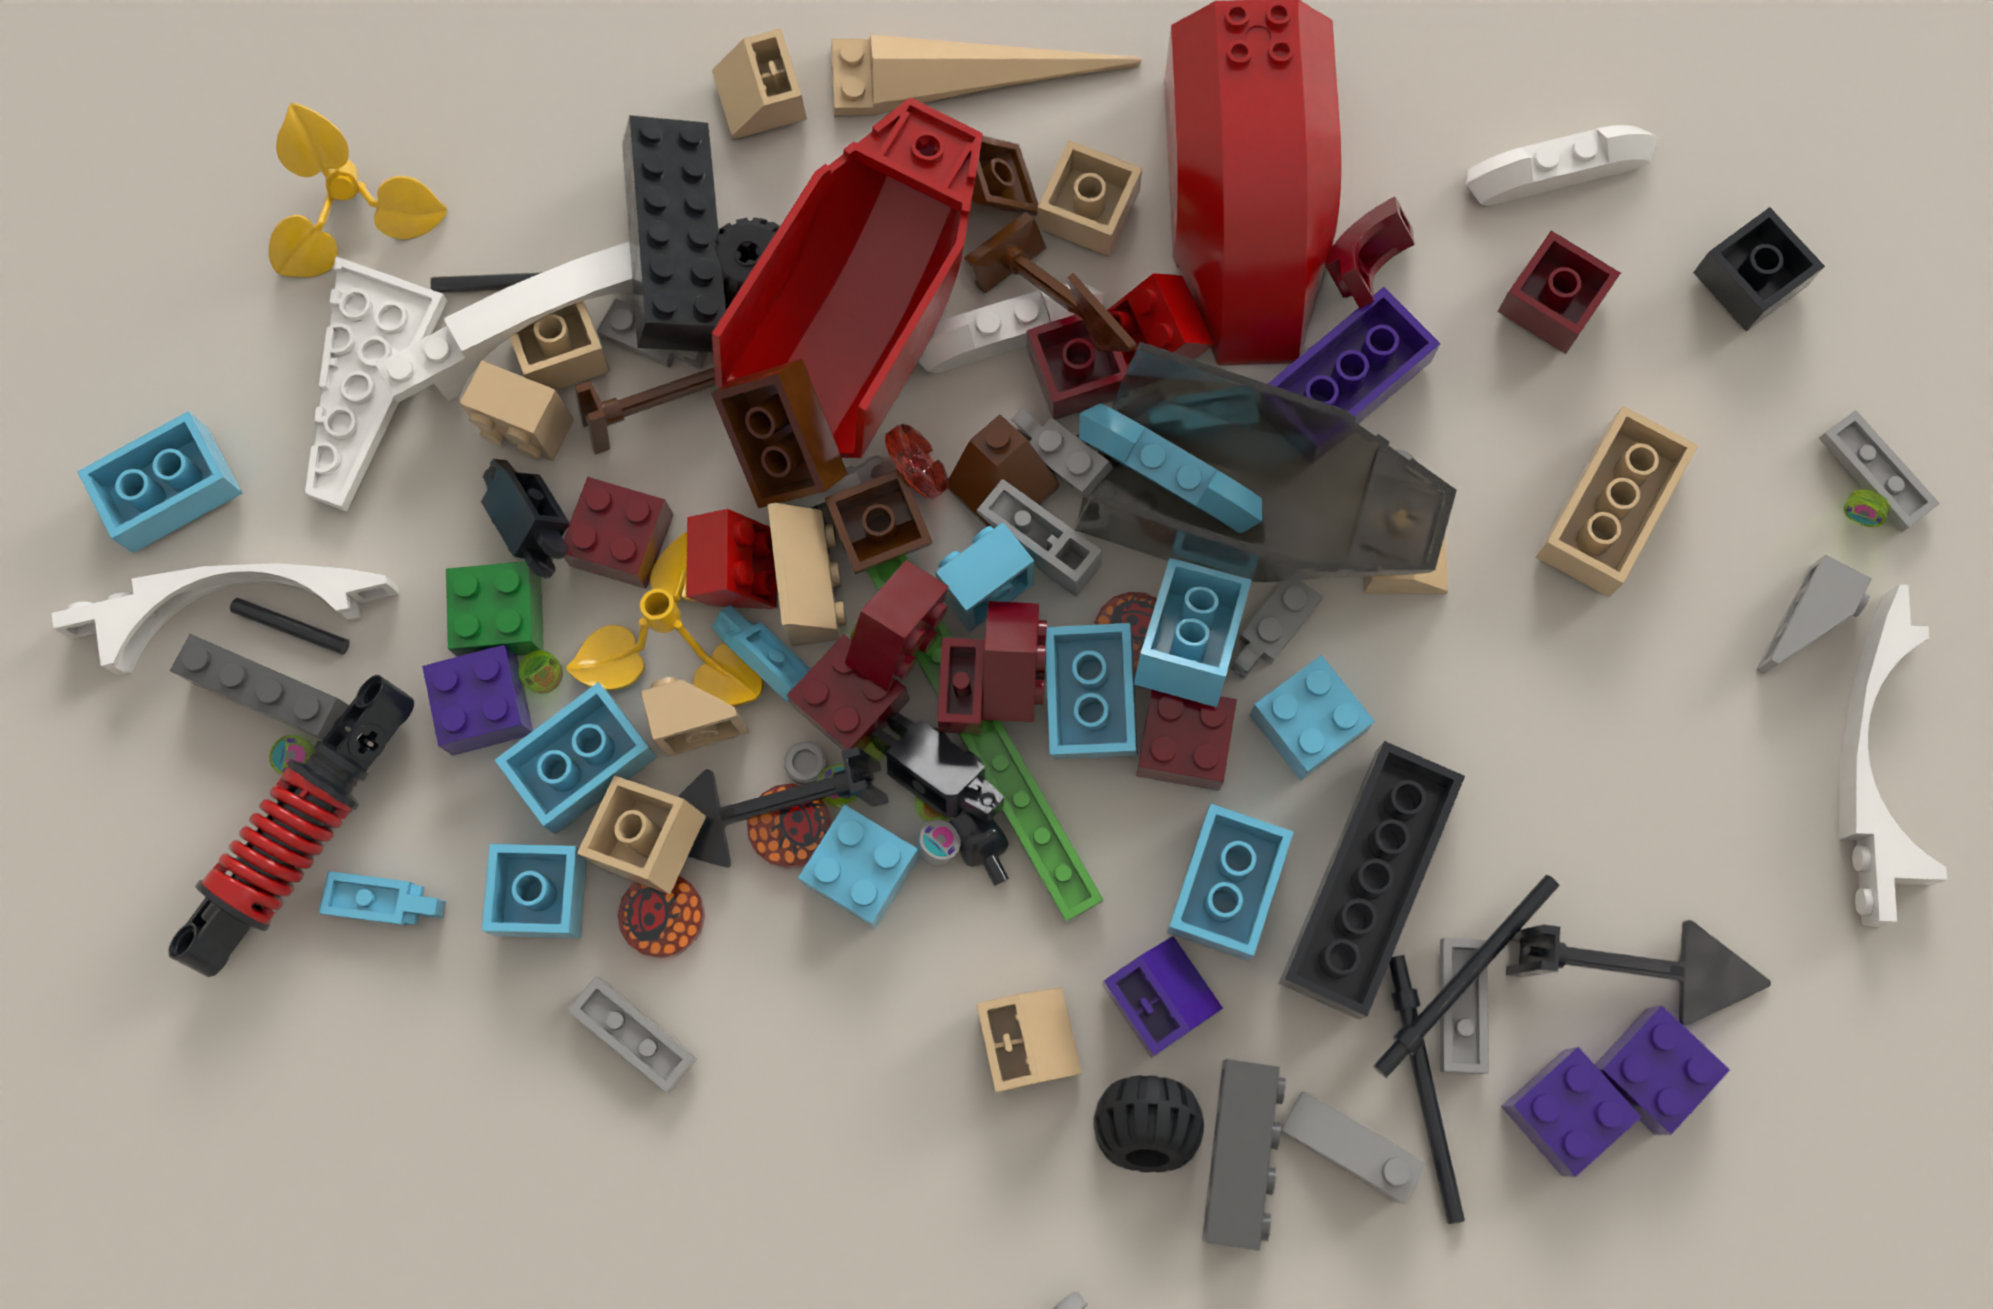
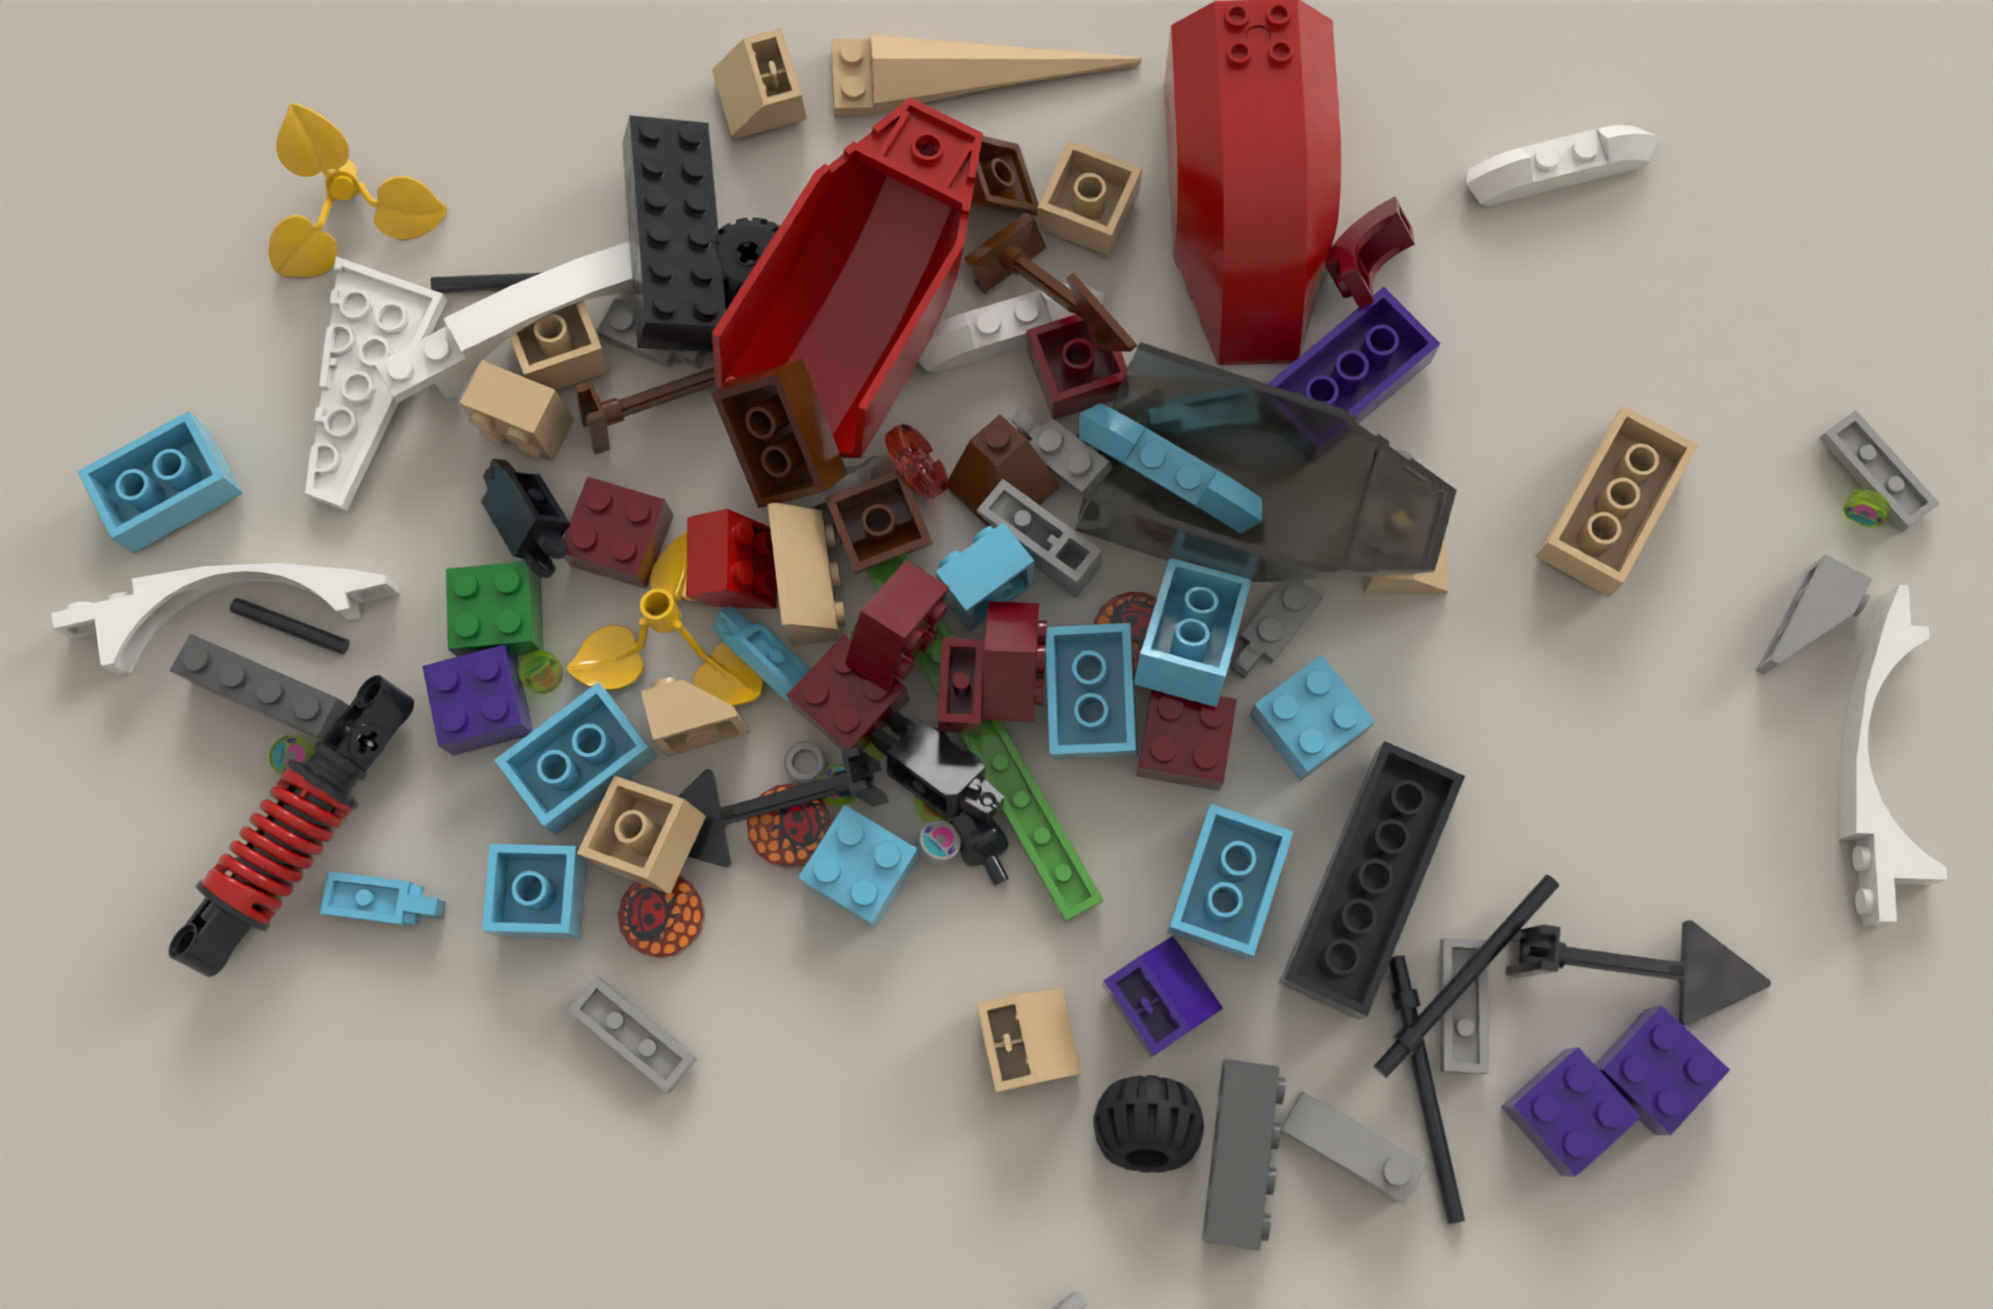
(1163, 316): red slope -> none
(1558, 292): dark red brick -> none
(1758, 268): black brick -> none

